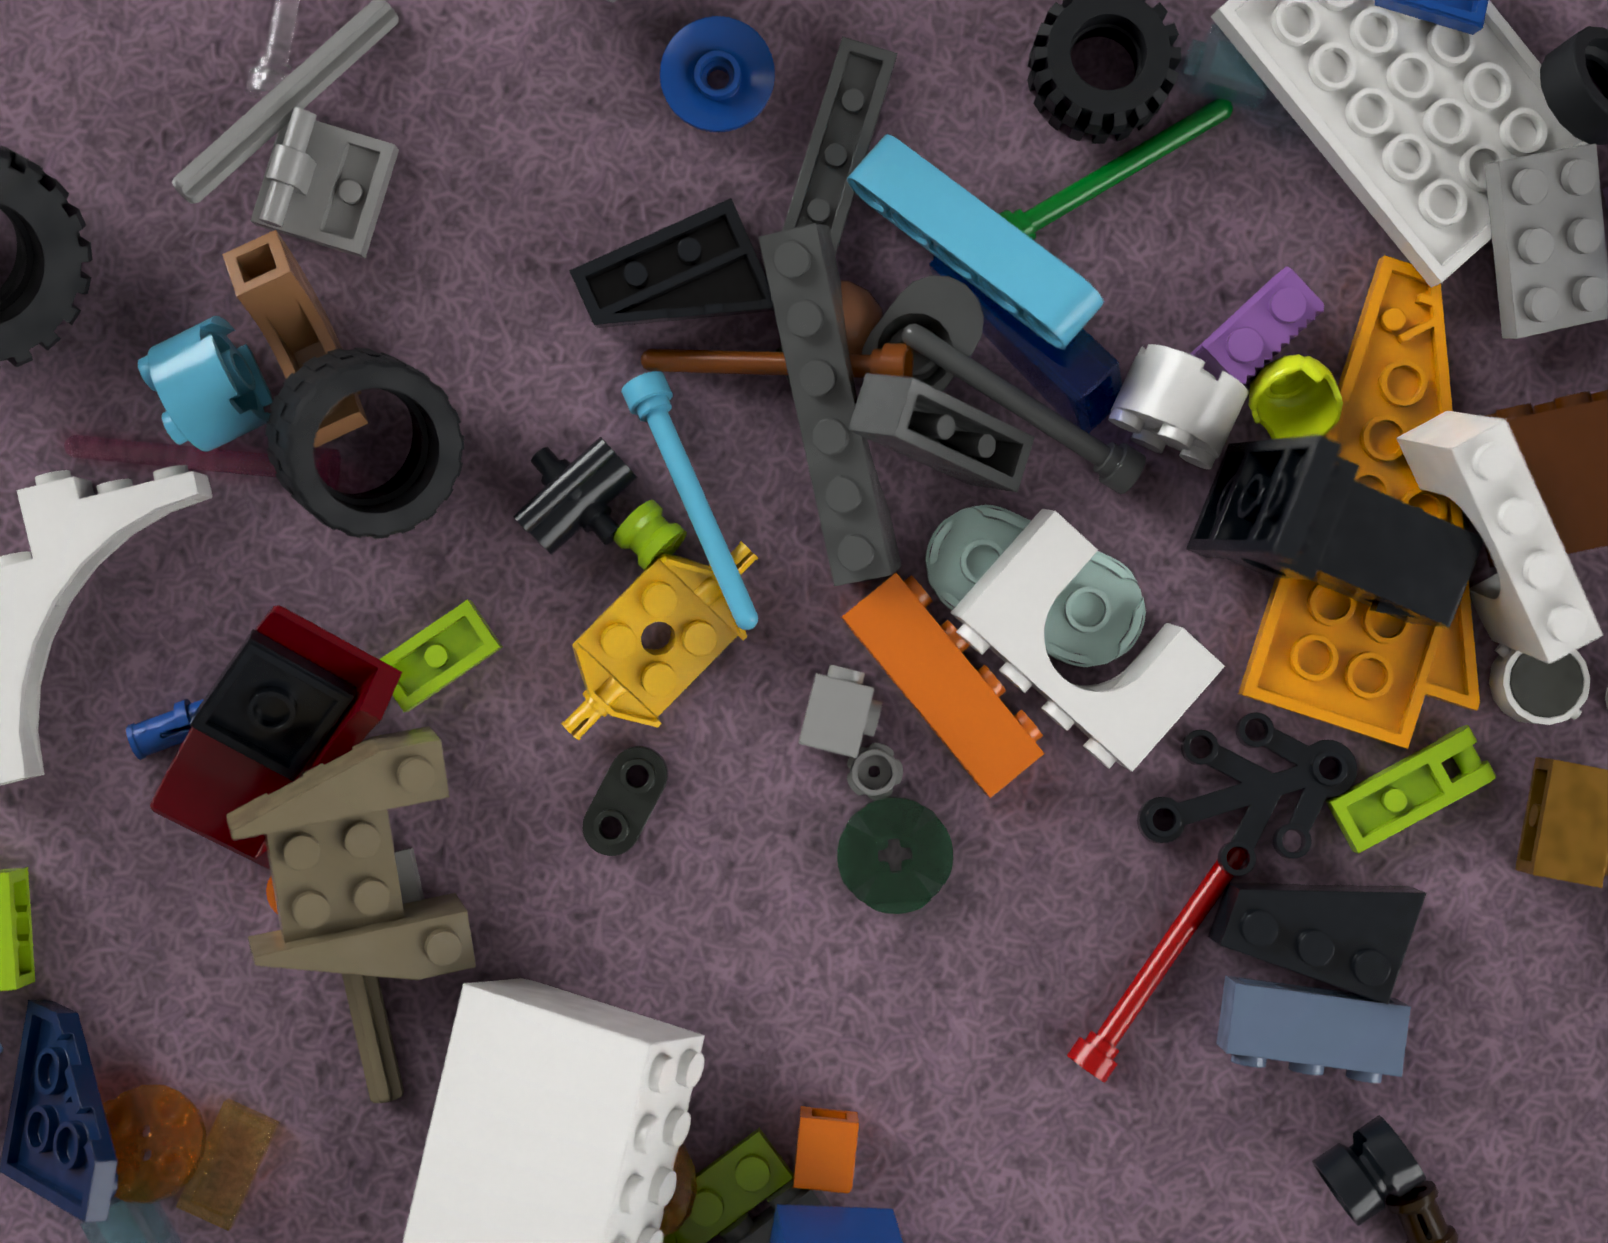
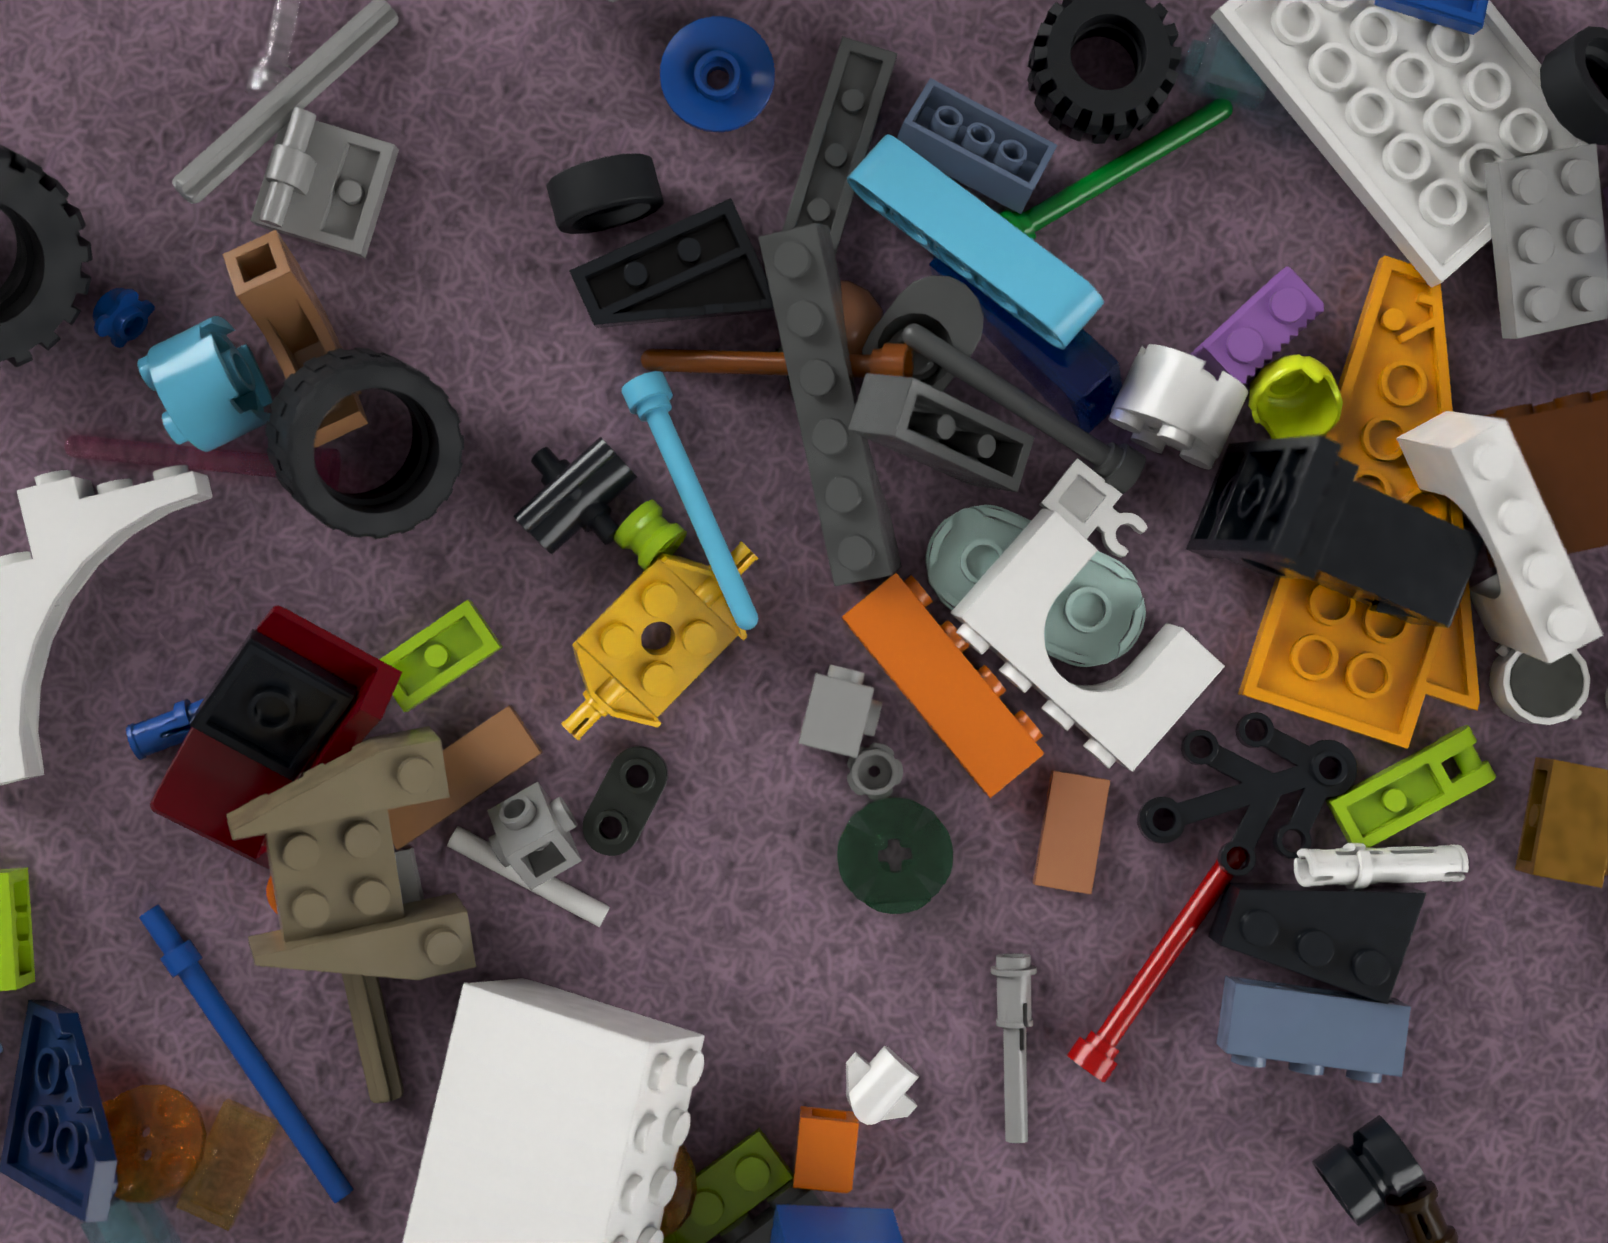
(121, 315): none -> blue plate
(182, 960): none -> blue bar
(471, 768): none -> medium nougat tile
(525, 827): none -> light grey brick
(552, 890): none -> white bar
(605, 193): none -> black tyre
(879, 1087): none -> white piece
(976, 145): none -> sand blue piece
(1014, 1015): none -> light grey pin
(1071, 832): none -> nougat tile
(1087, 505): none -> white plate
(1360, 866): none -> white pin

